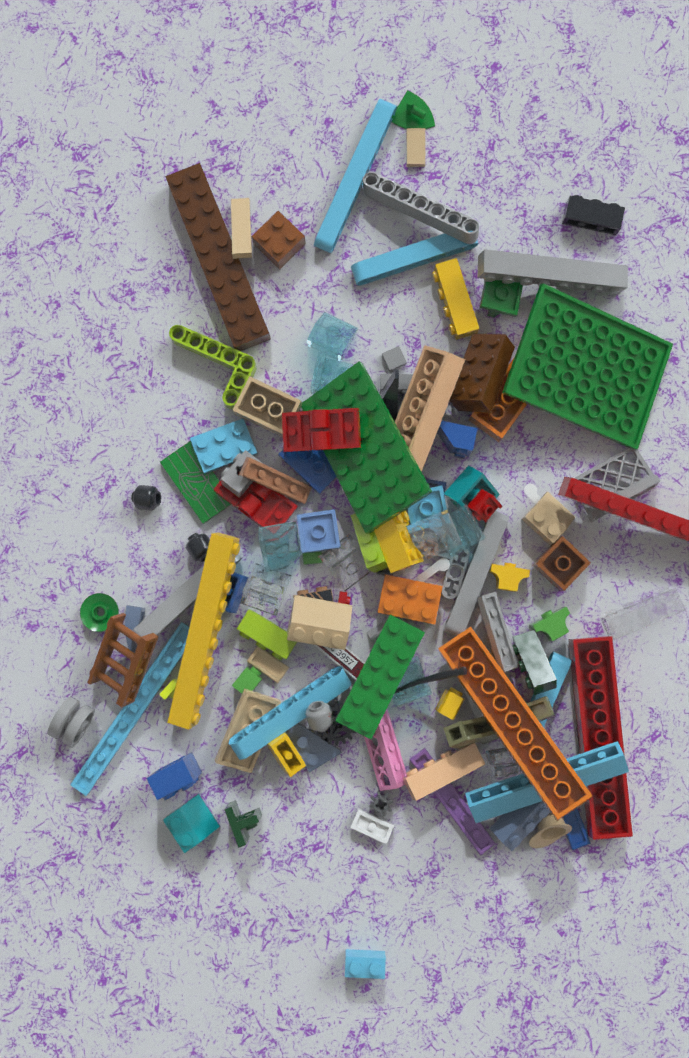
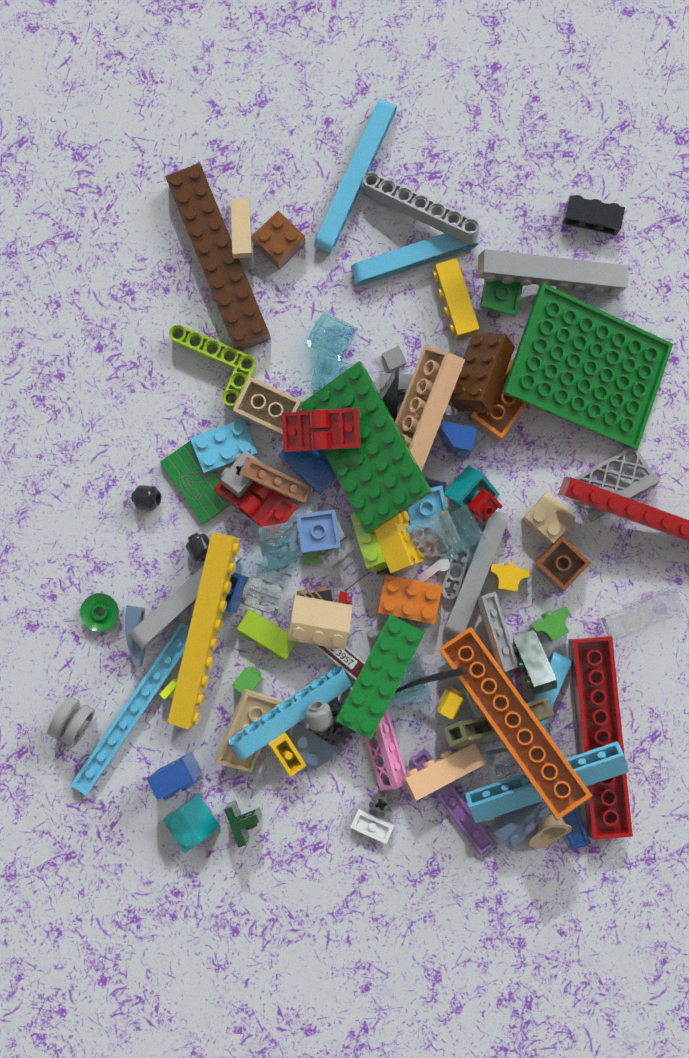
(139, 660): dark orange fence -> none
(268, 664): tan tile -> none
(365, 964): medium azure brick -> none
(413, 113): green shield -> none
(415, 147): tan tile -> none
(531, 491): white sticker -> none

